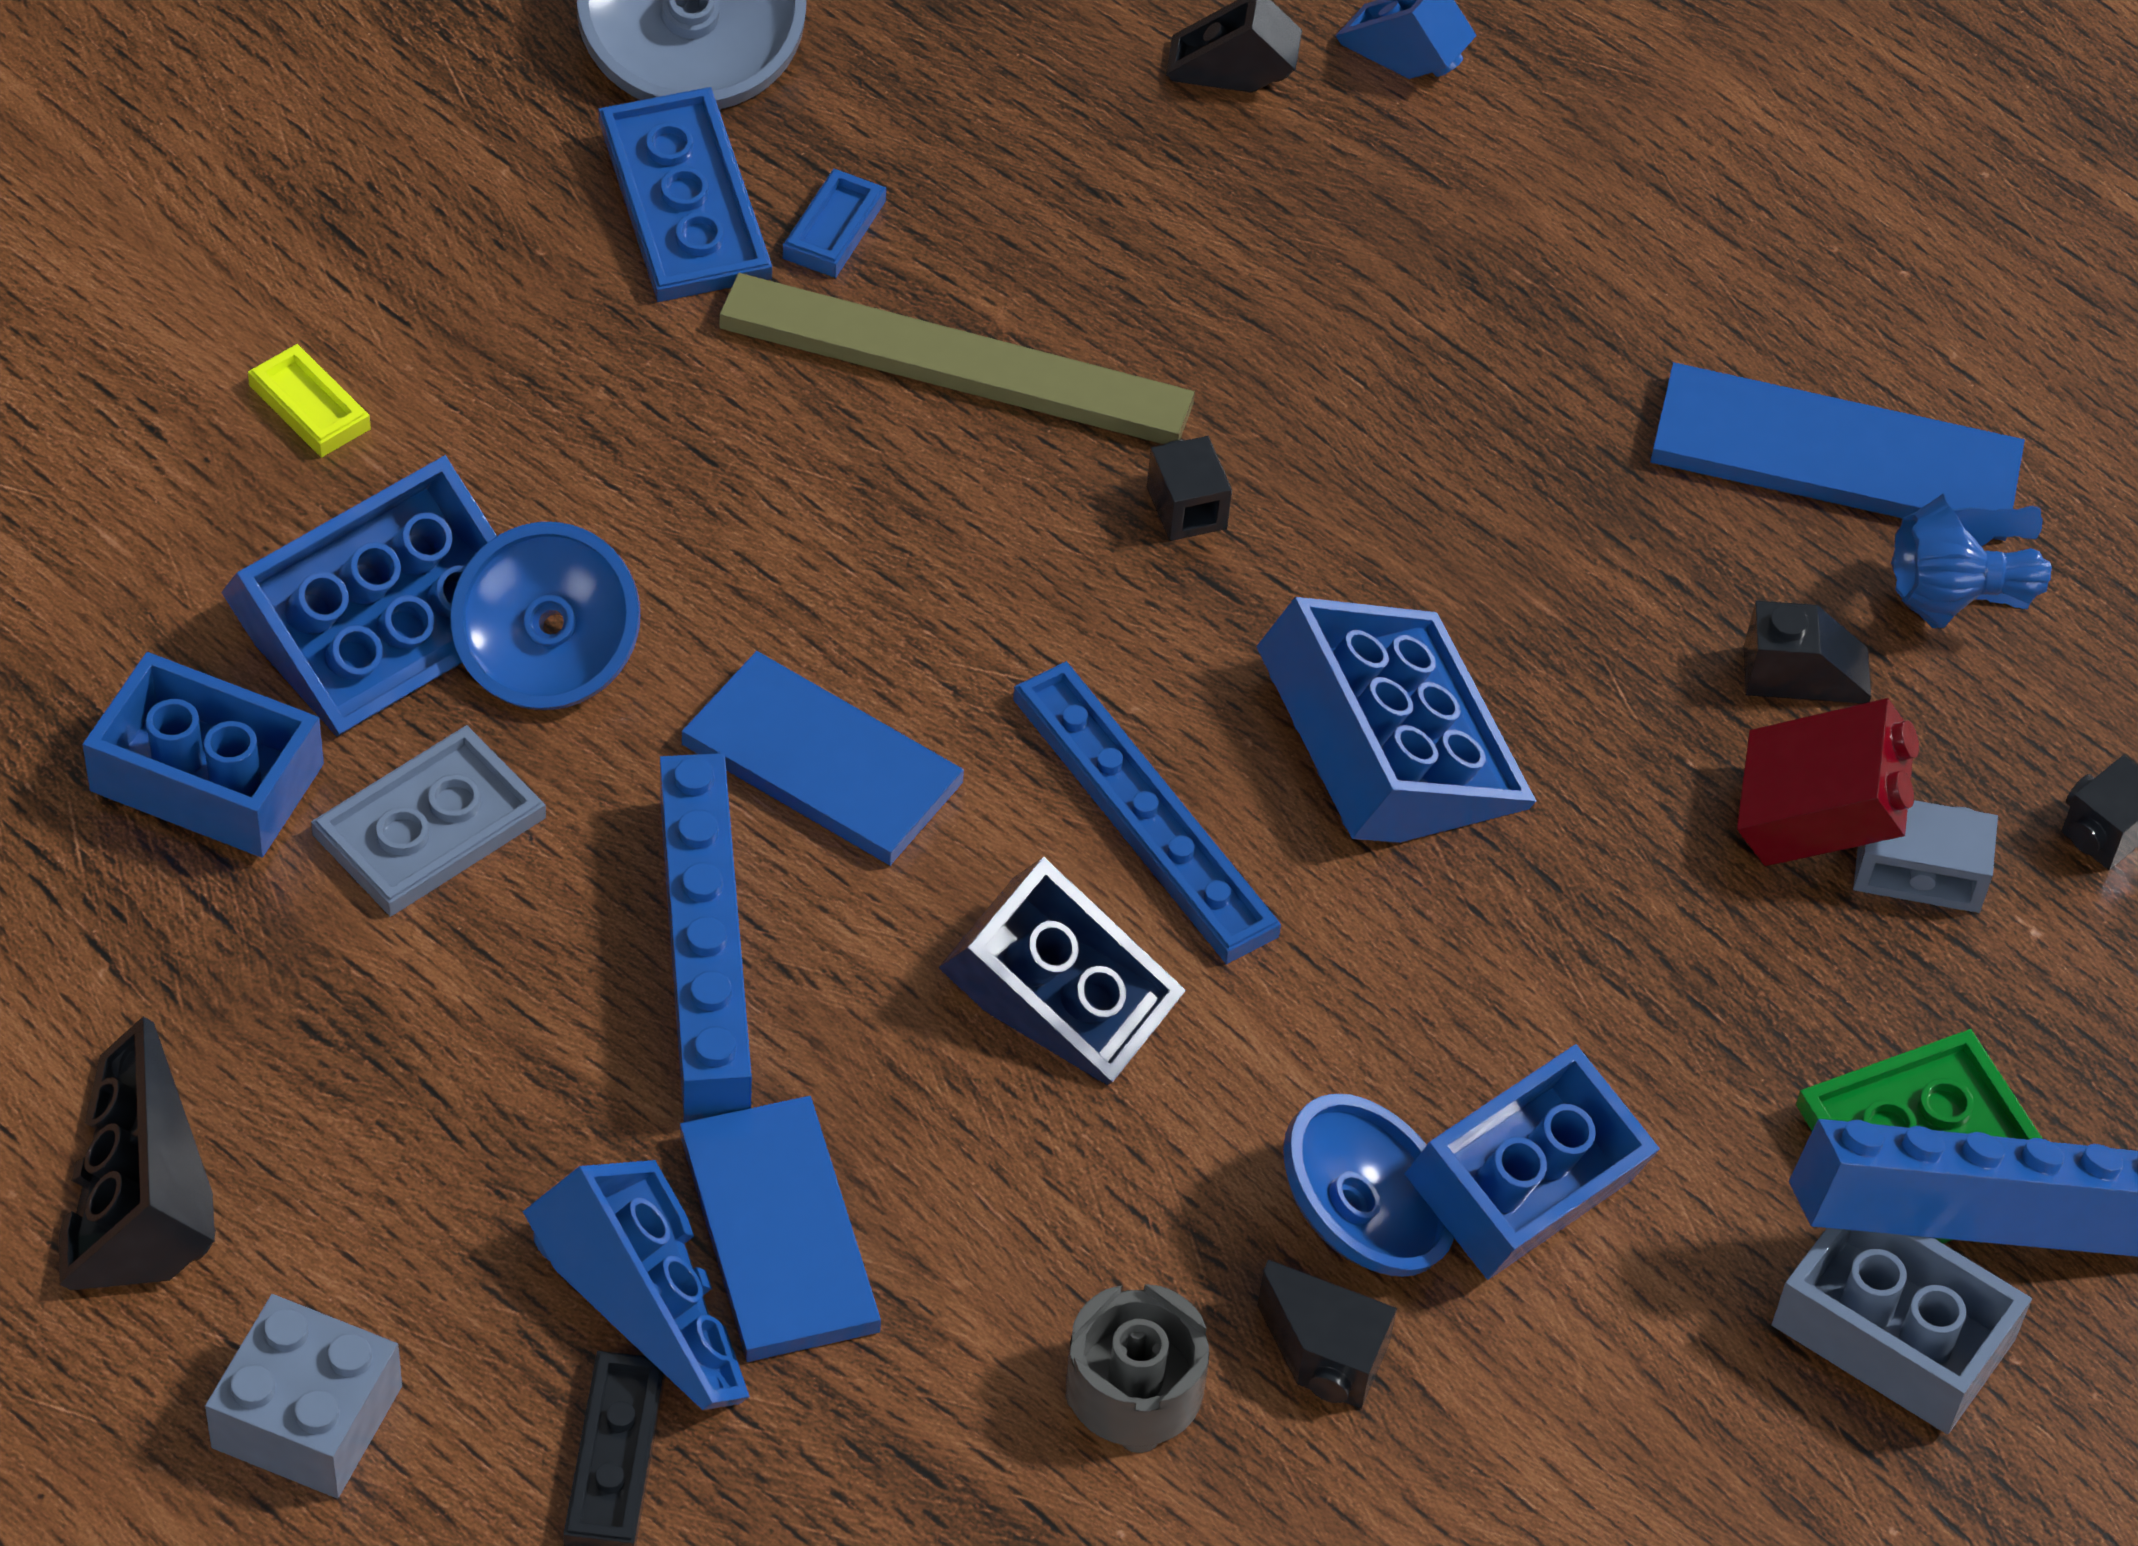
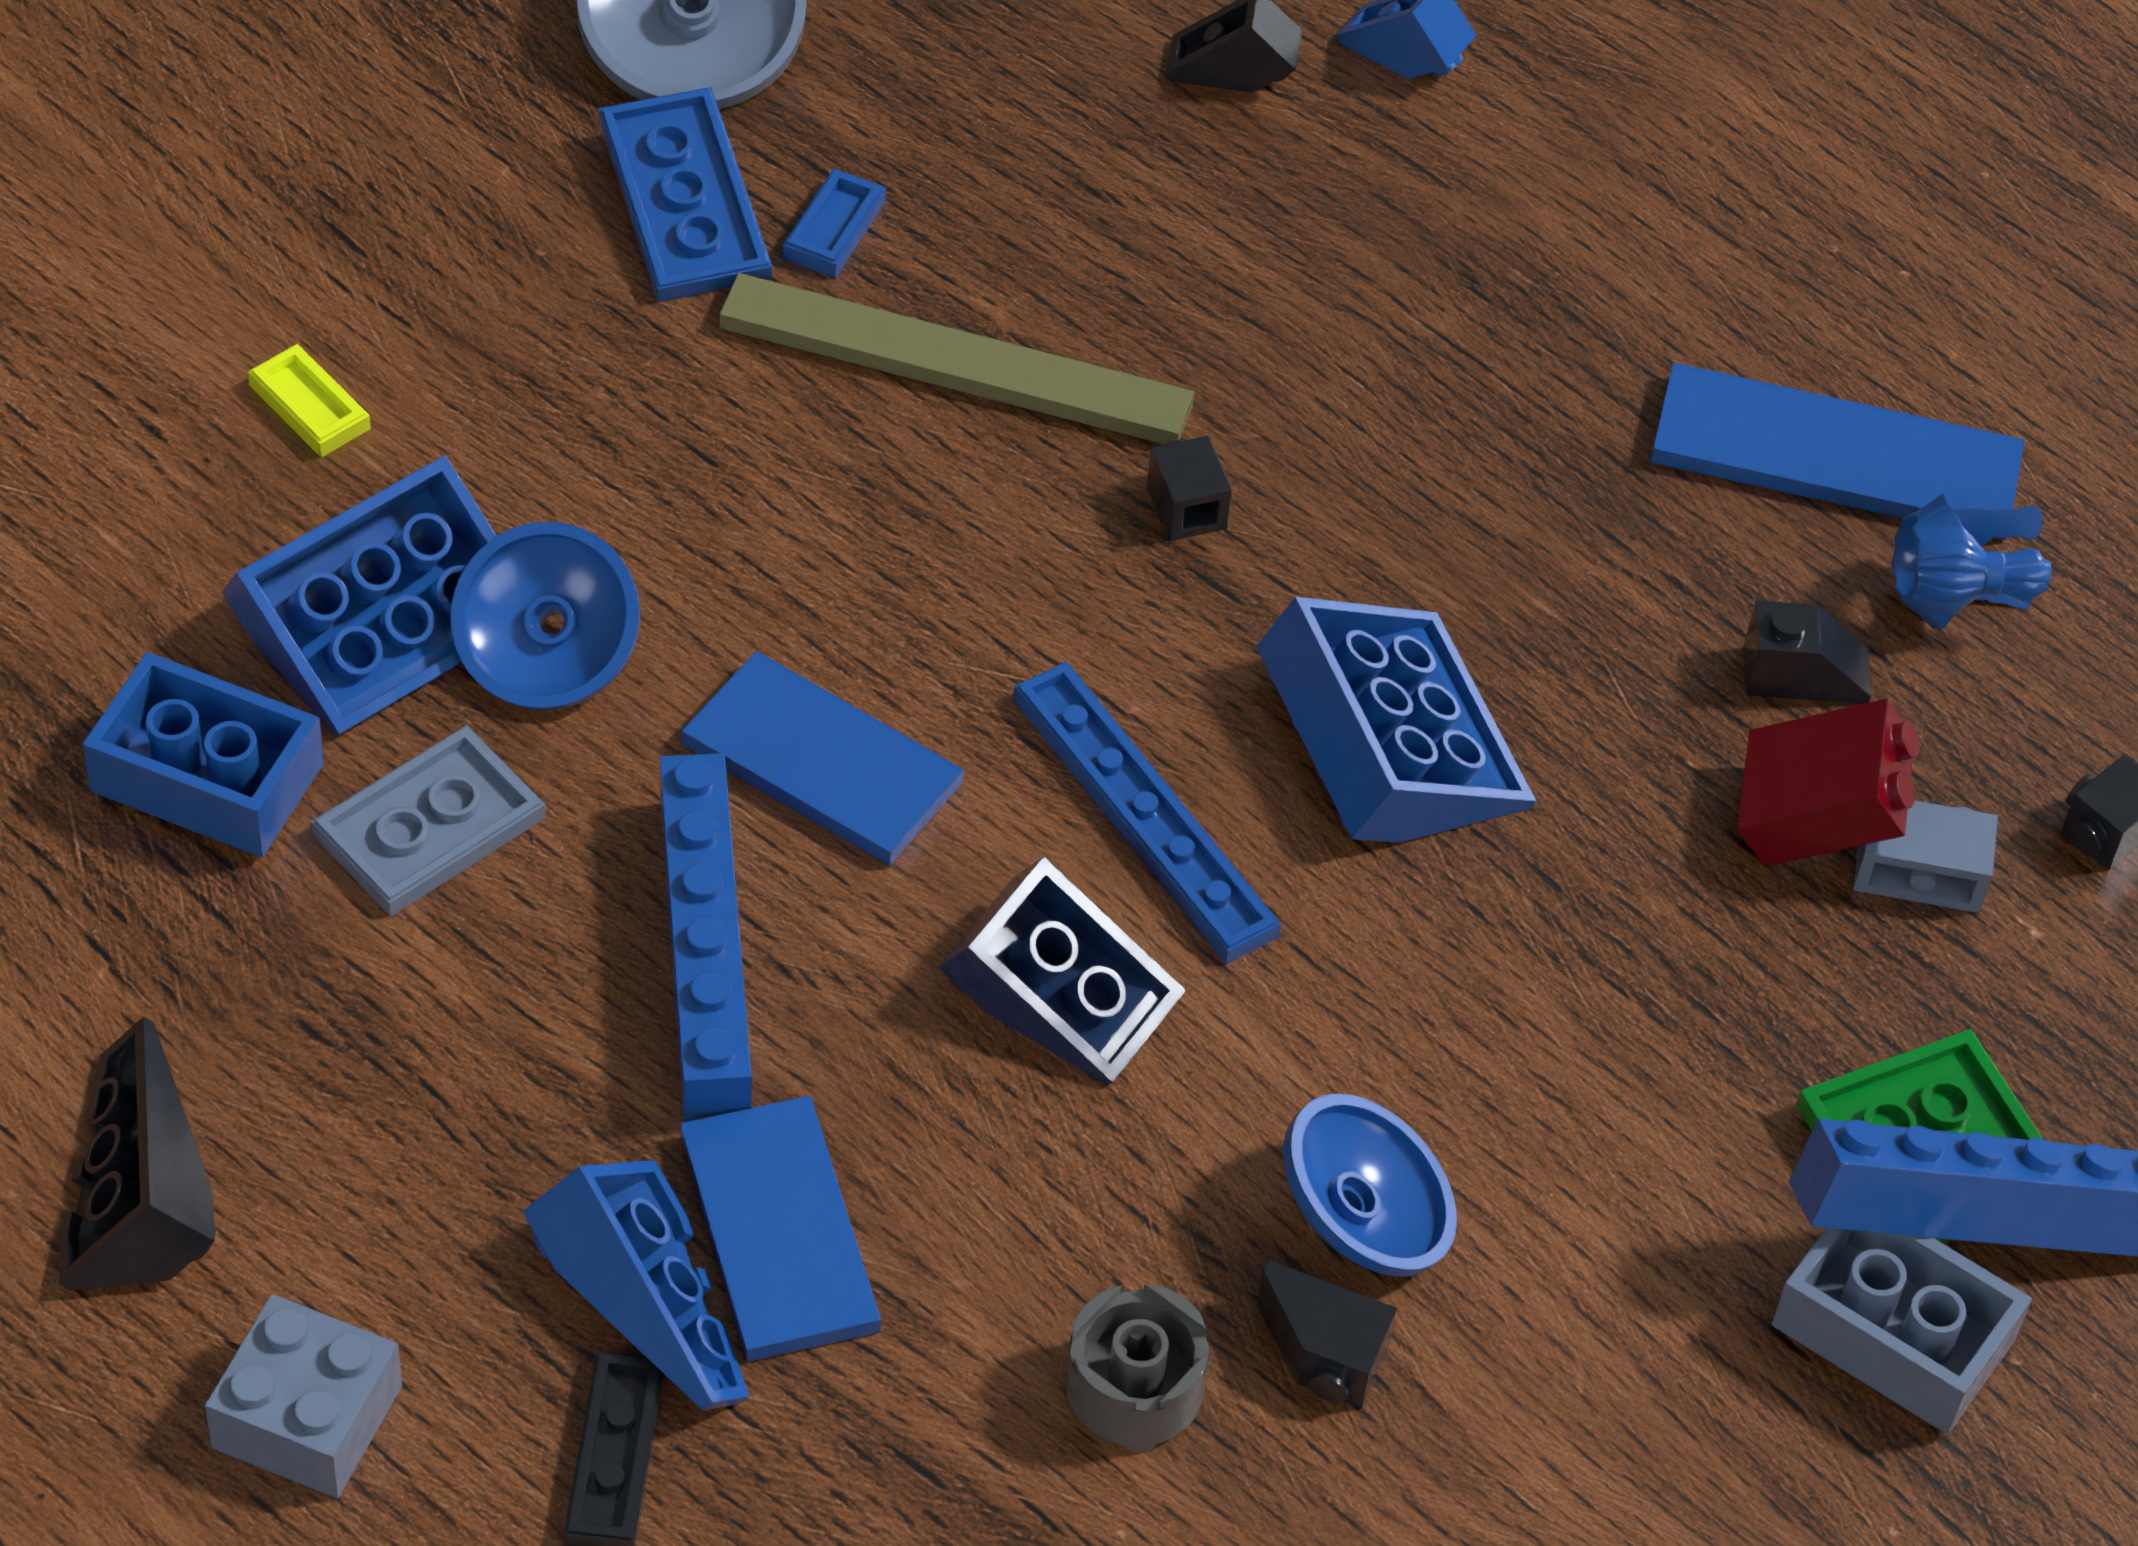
(1531, 1161): blue brick -> none

